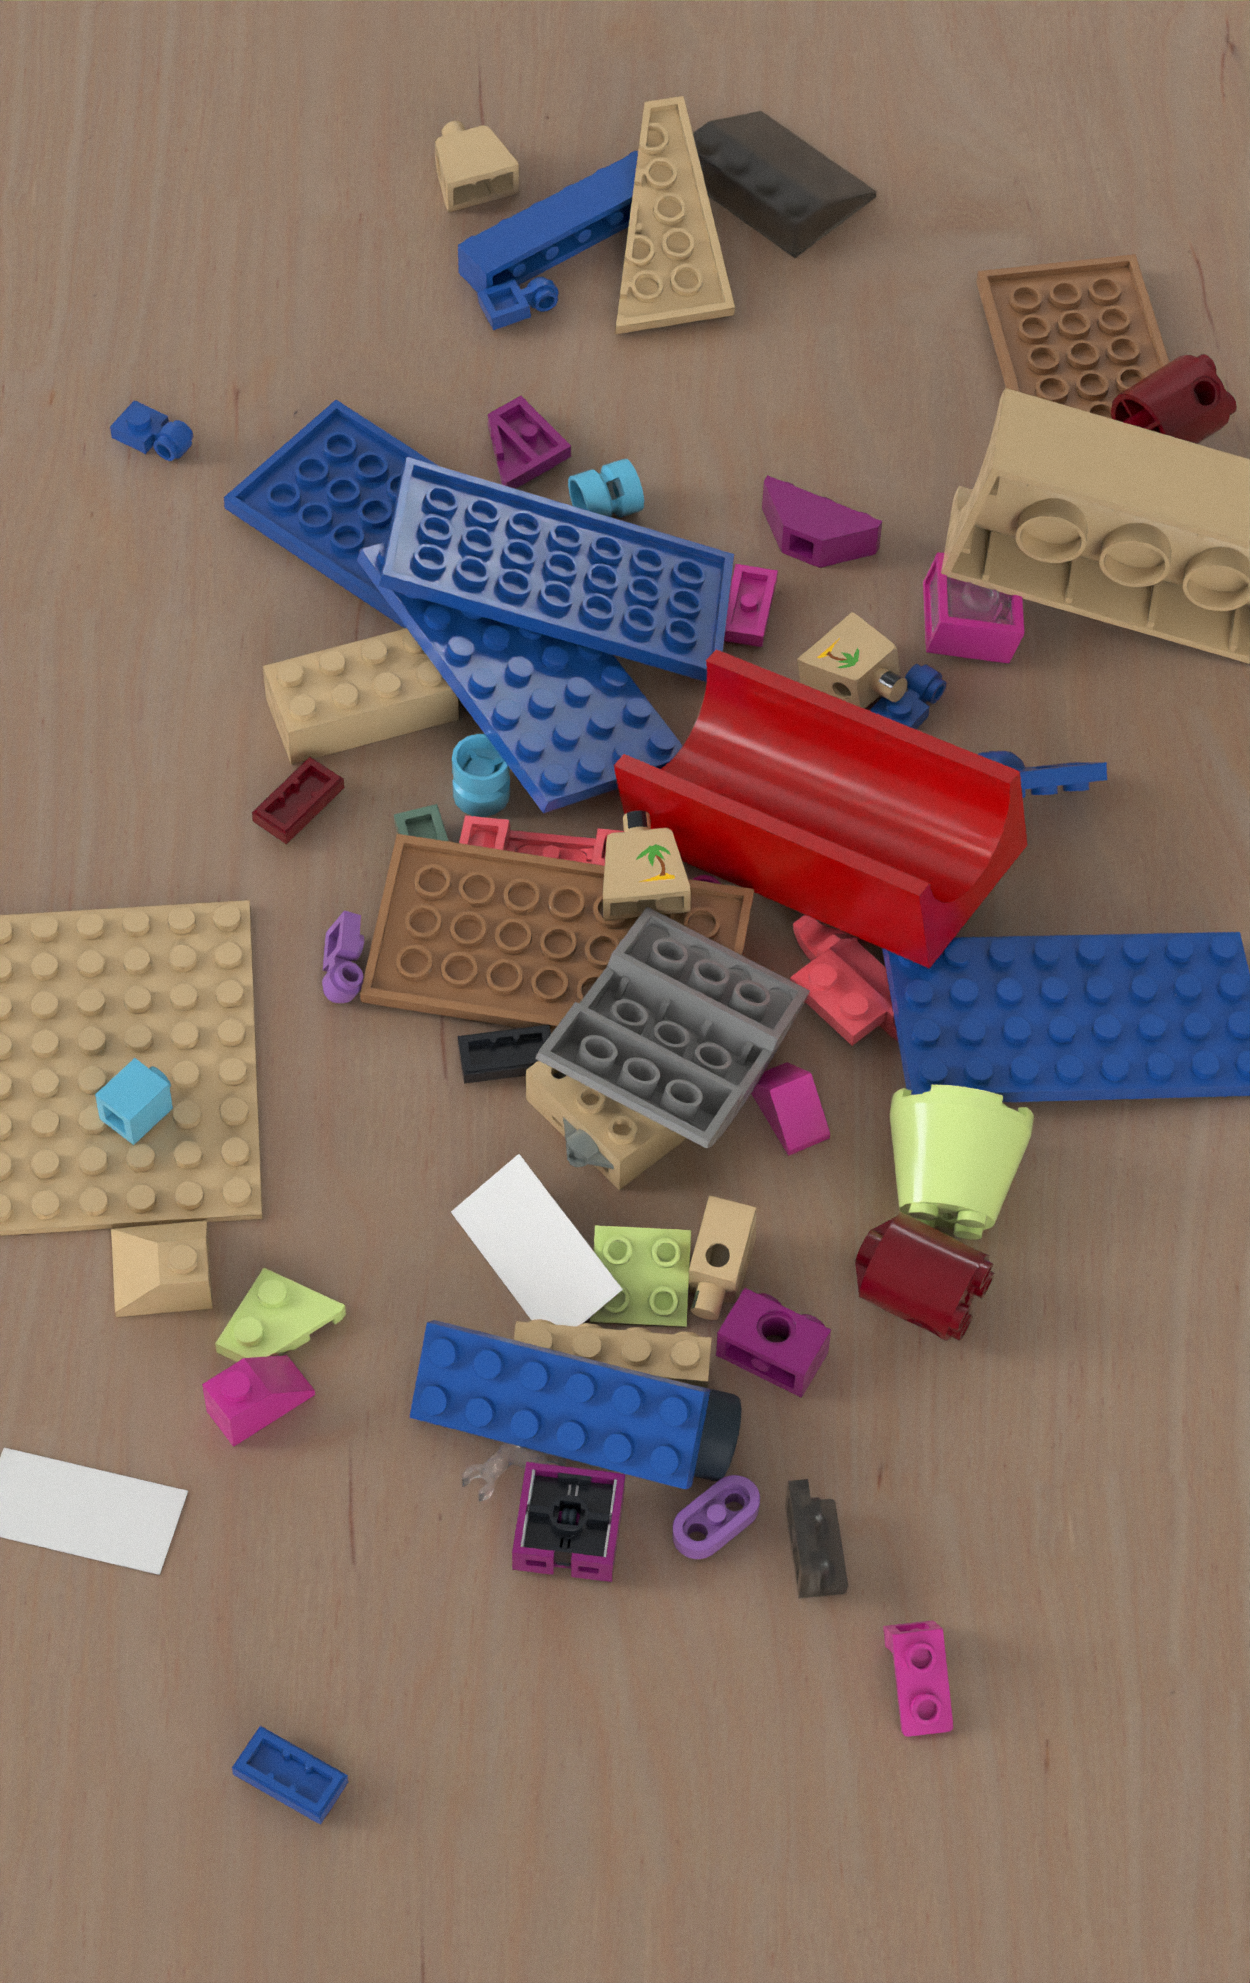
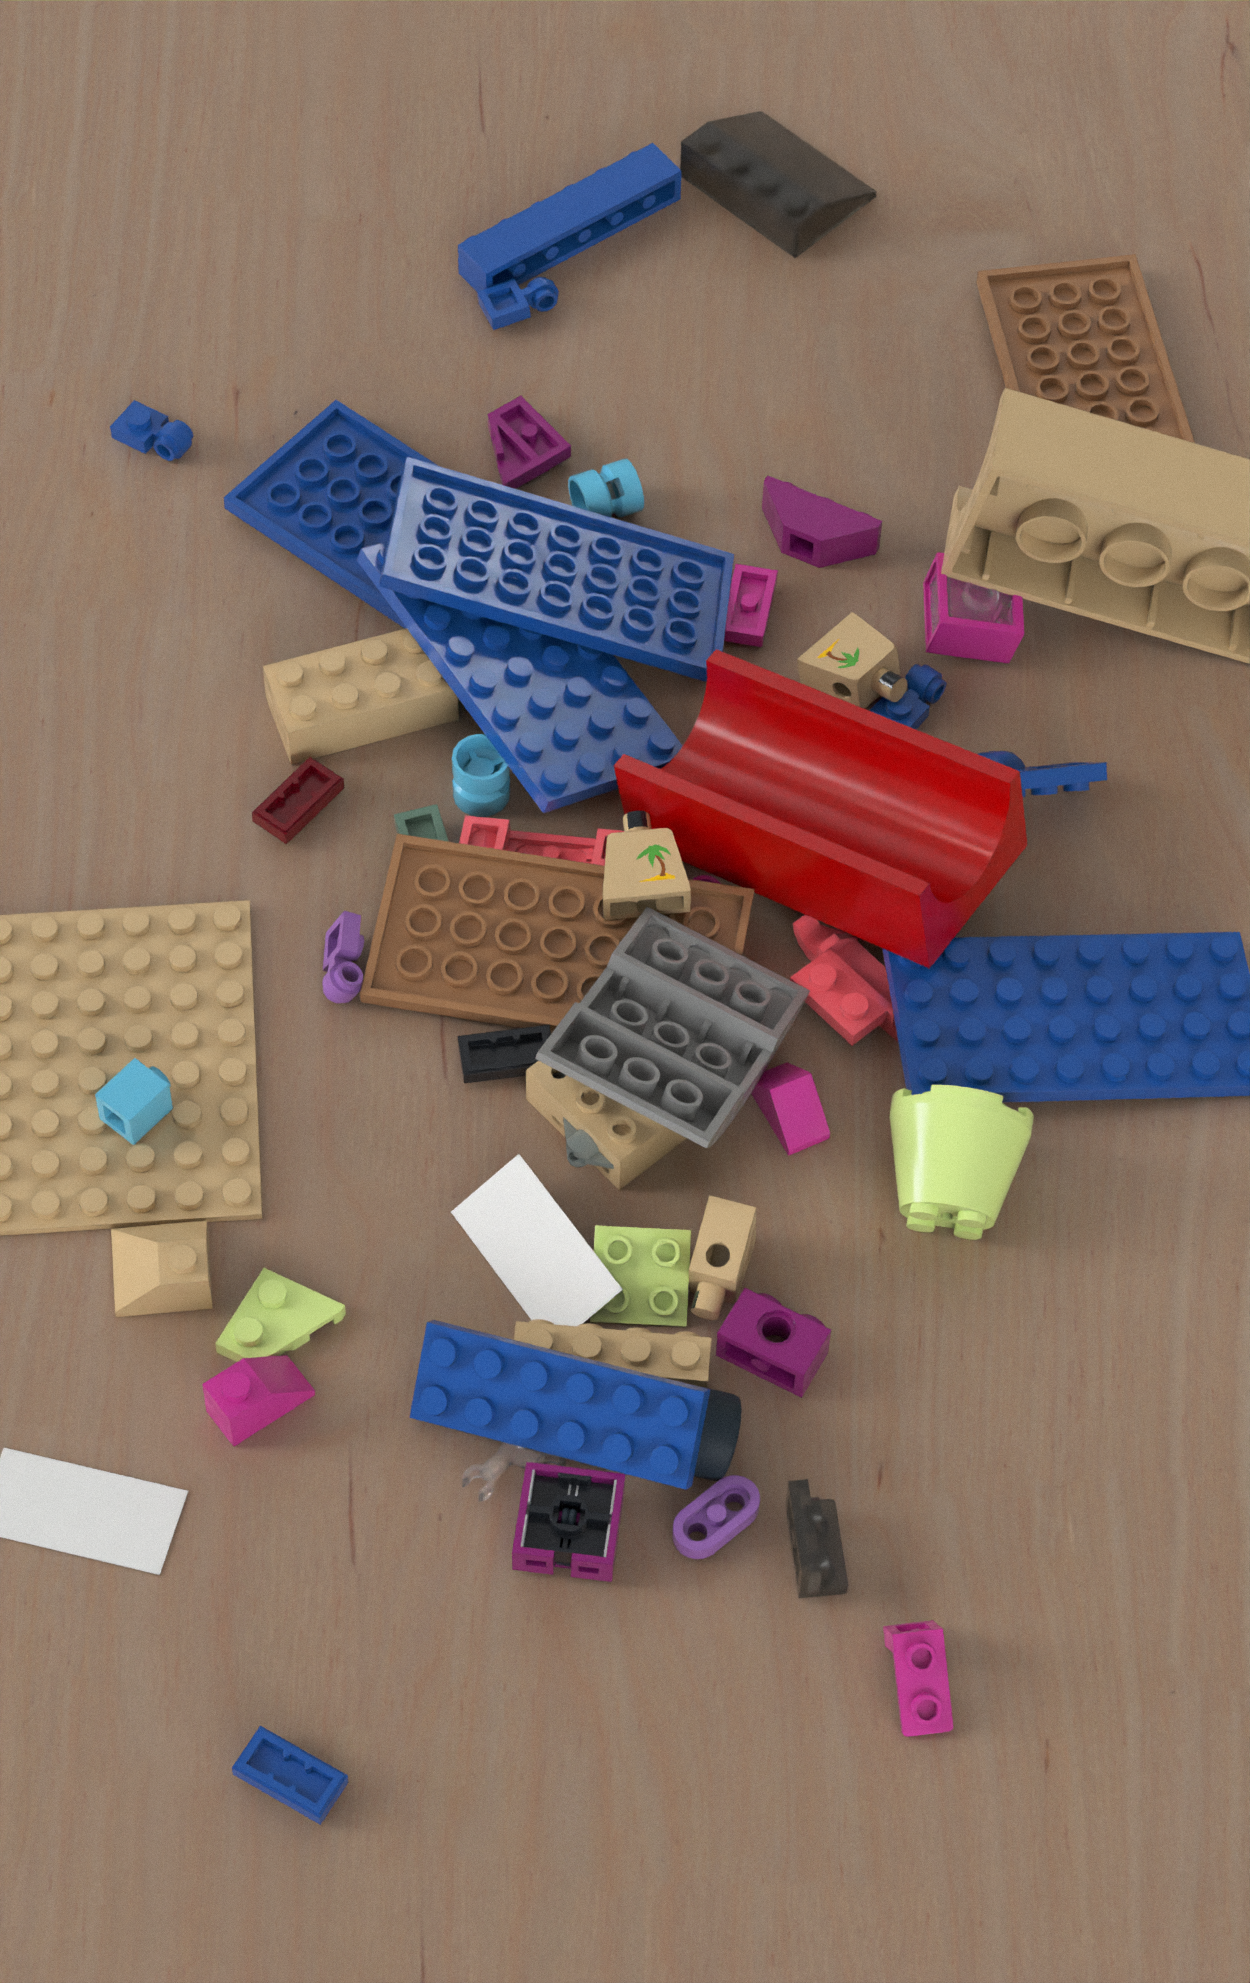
(473, 166): tan torso -> none
(672, 244): tan wing -> none
(922, 1275): dark red cylinder -> none
(1178, 400): dark red cylinder -> none

